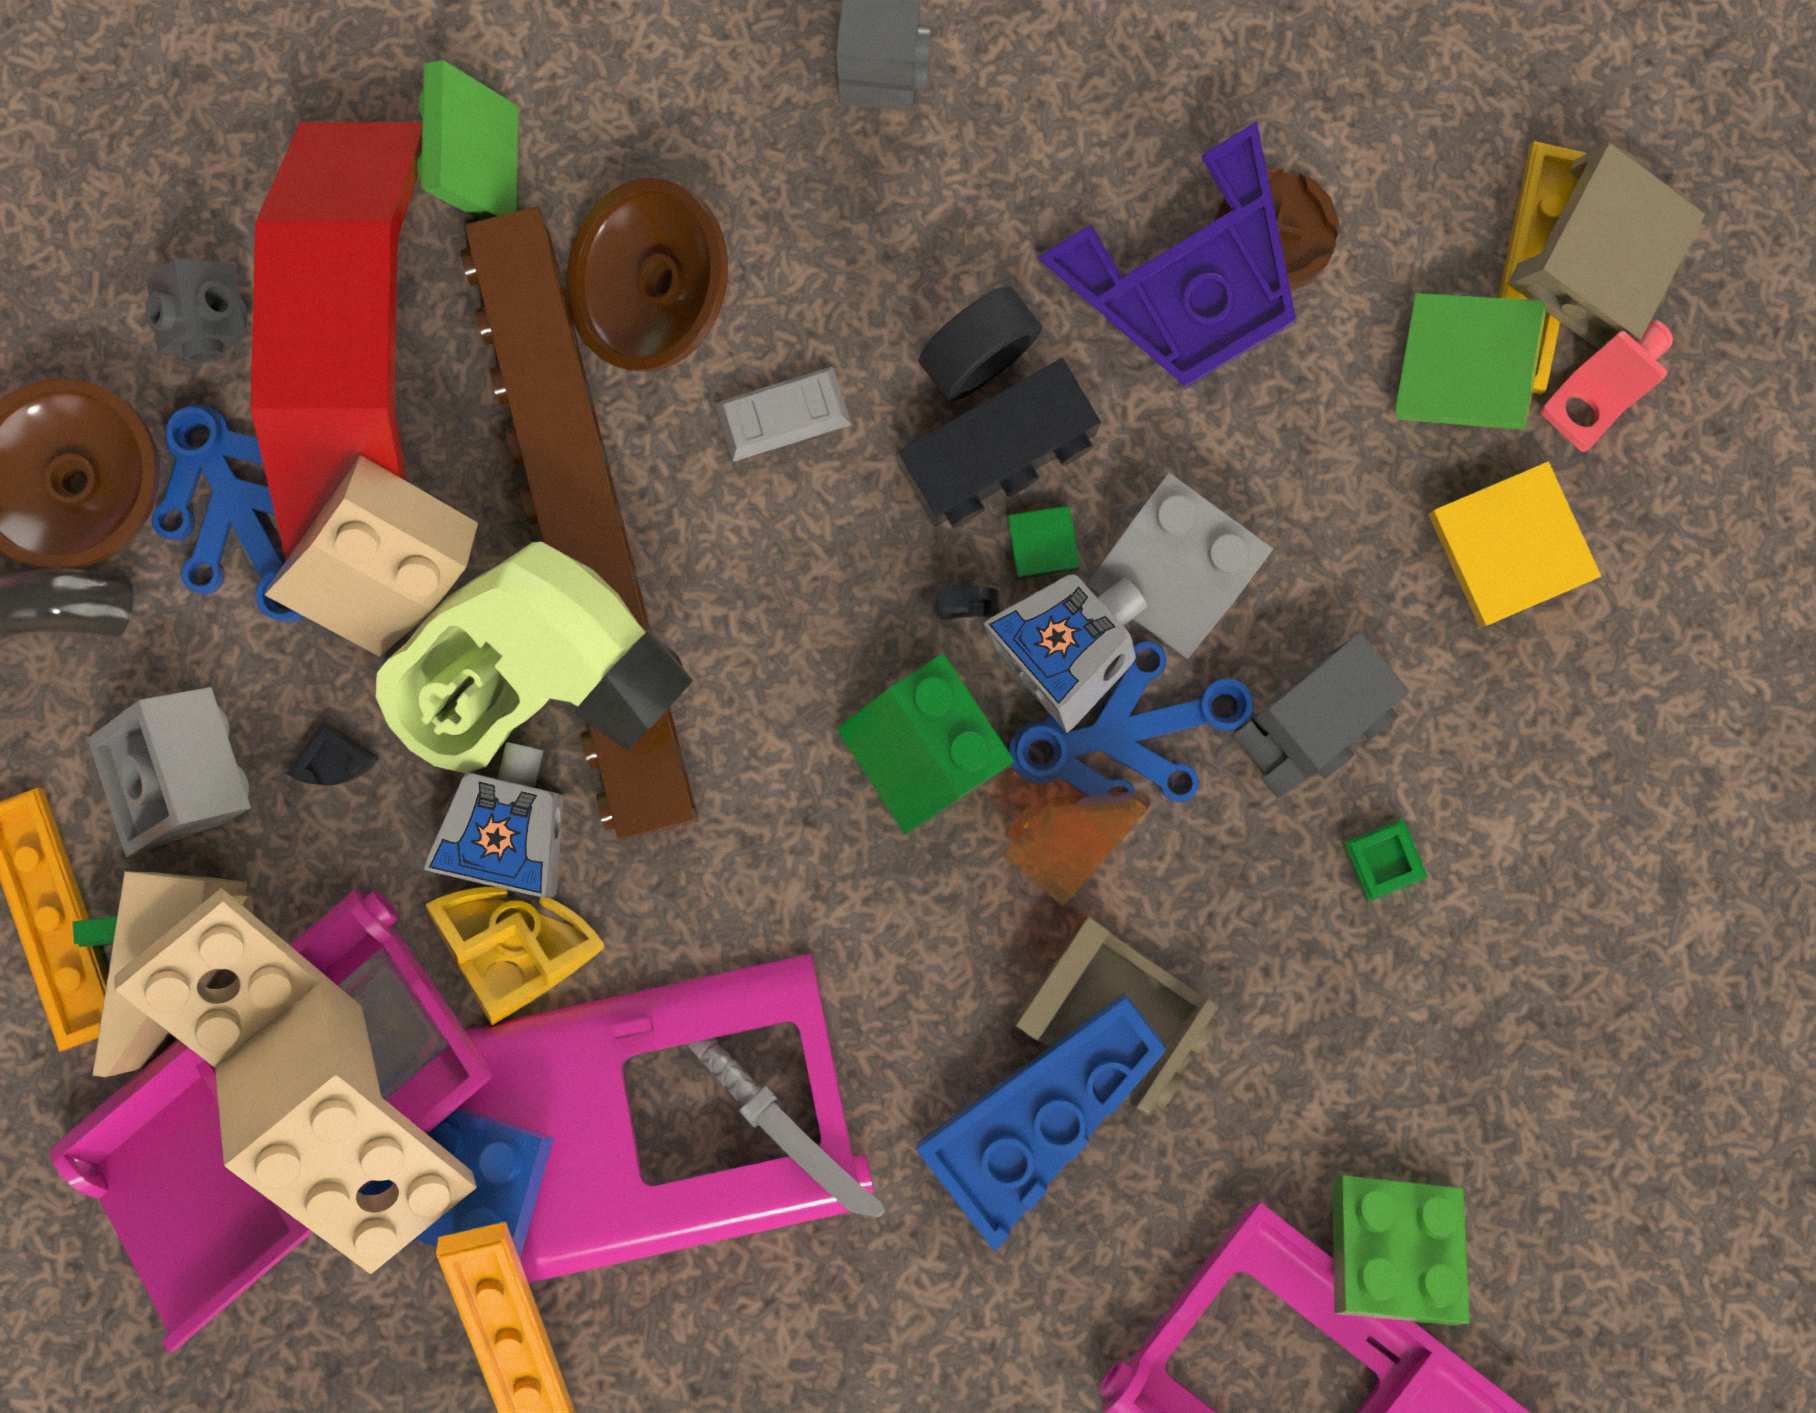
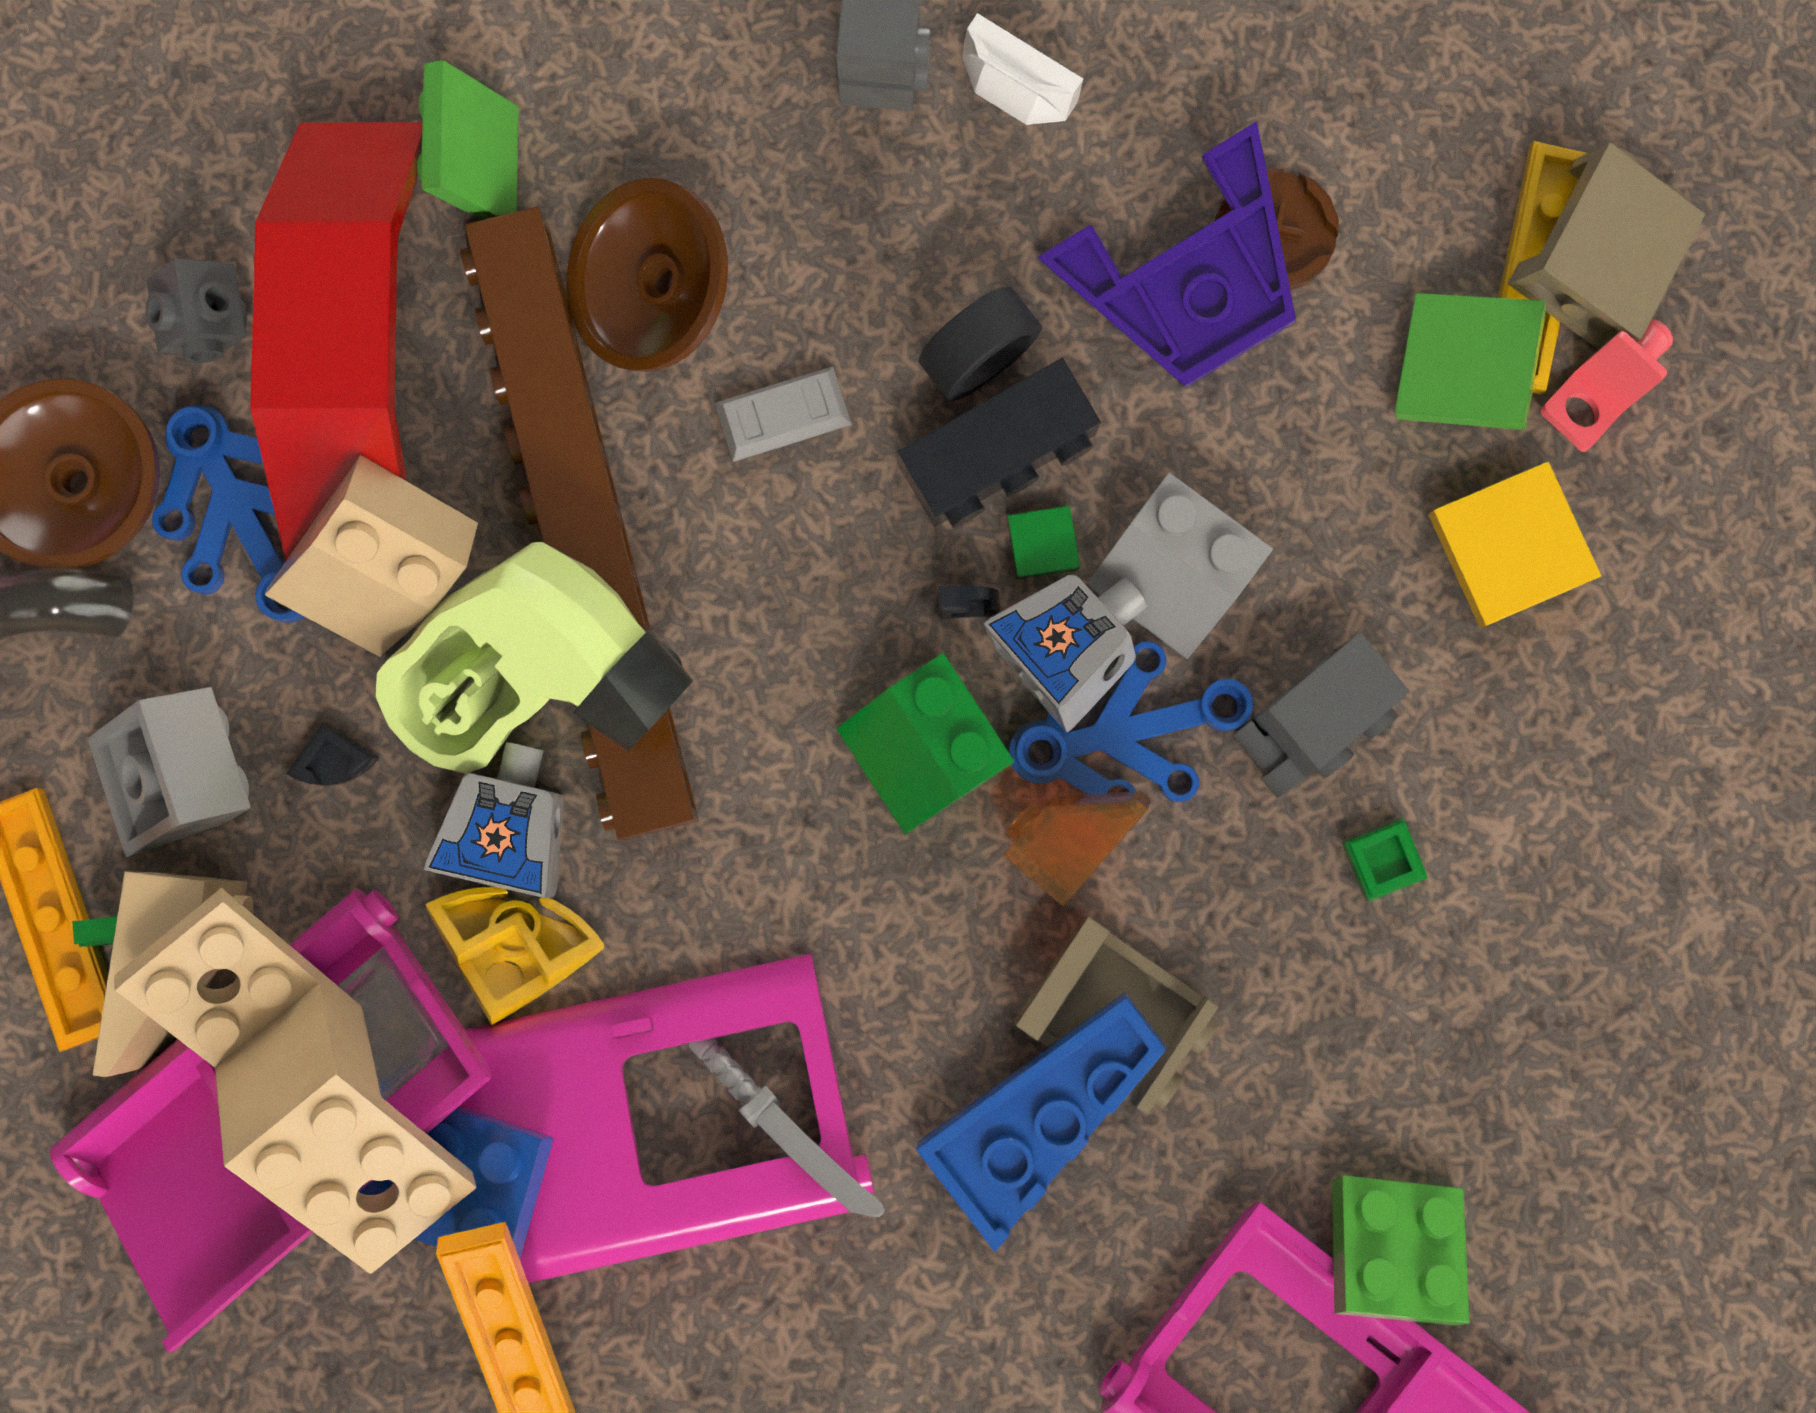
(1018, 75): none -> white slope

